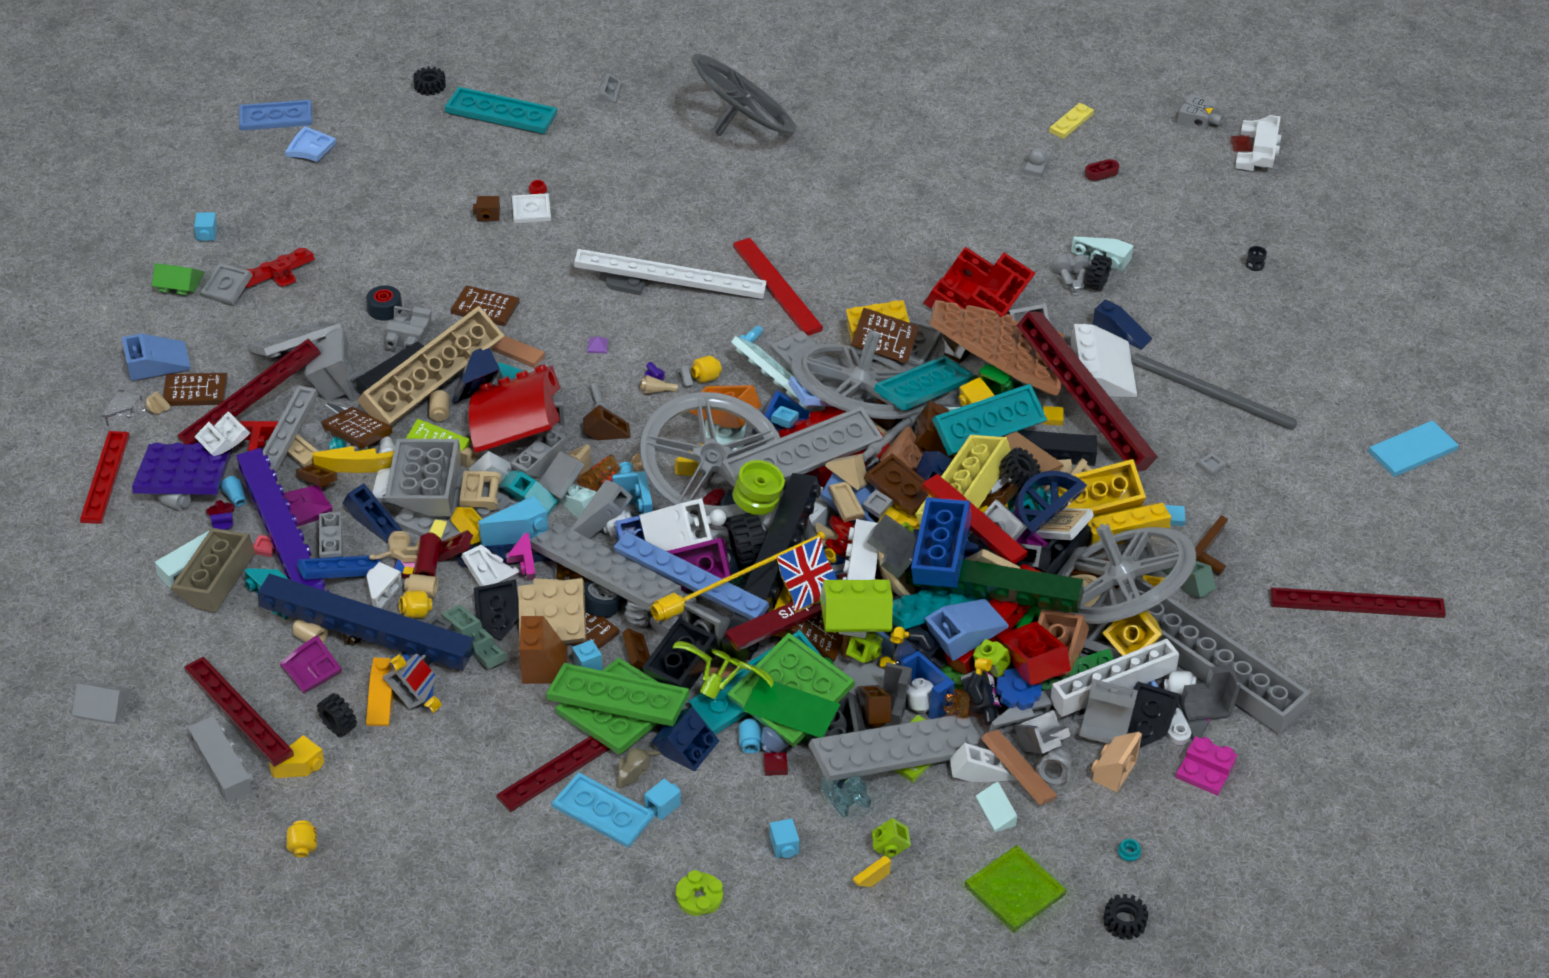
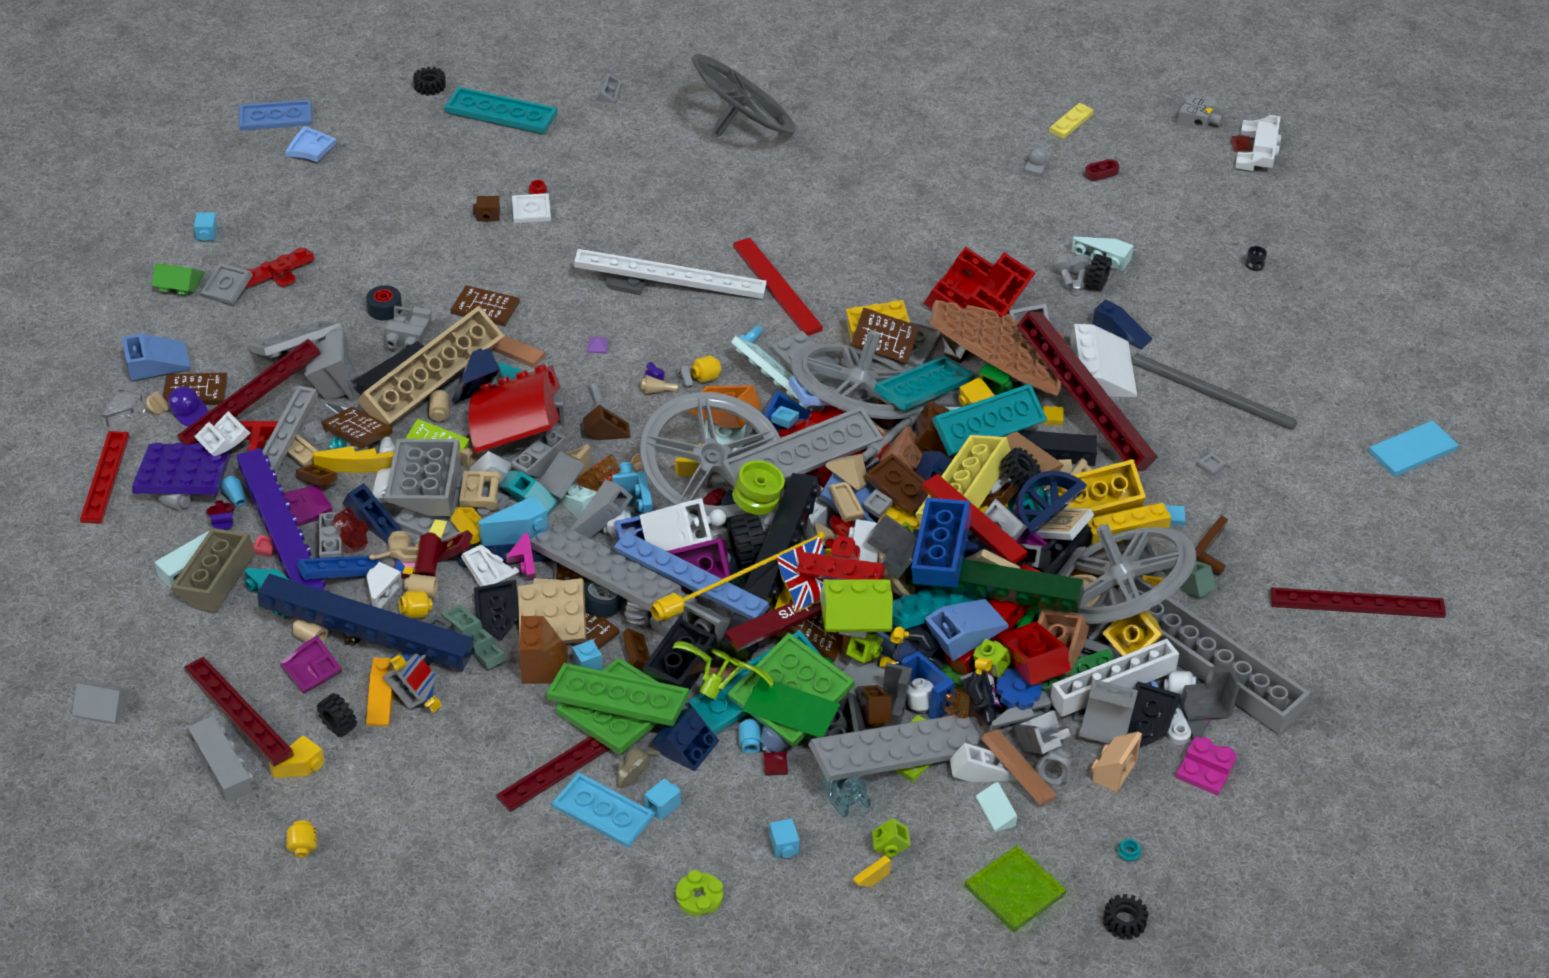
(186, 405): none -> dark purple cap
(352, 529): none -> clear red plate
(842, 565): none -> red plate

